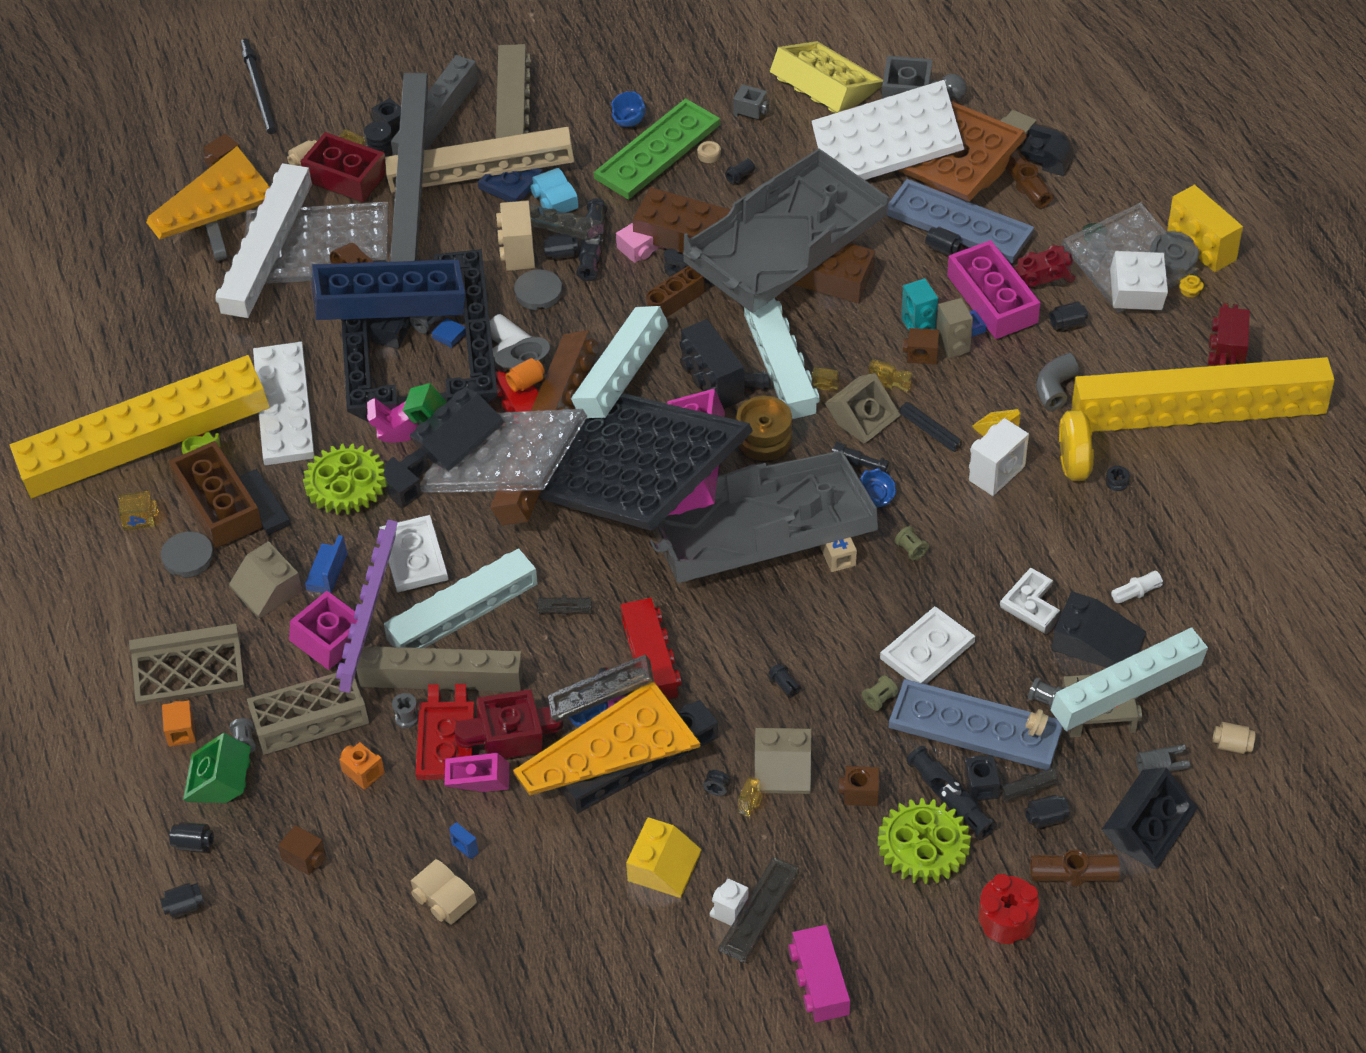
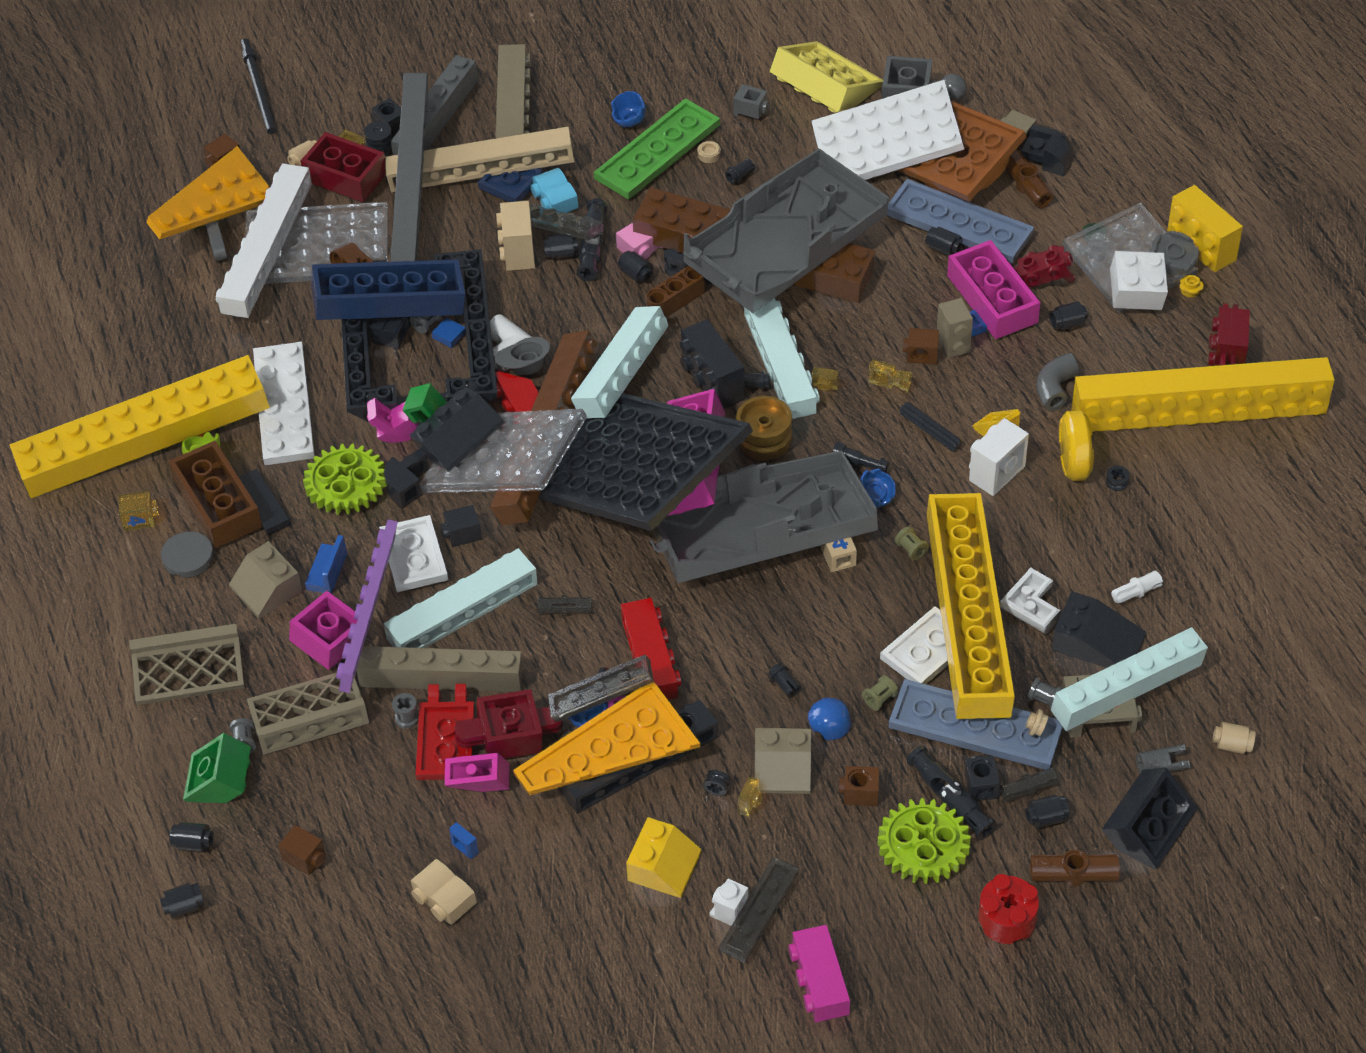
(178, 723): orange brick -> none
(361, 765): orange brick -> none
(461, 526): none -> black brick
(525, 375): orange brick -> none
(538, 289): dark grey tile -> none
(635, 266): none -> black brick
(830, 718): none -> blue hair
(863, 407): dark tan slope -> none
(919, 305): teal brick -> none
(969, 607): none -> yellow brick

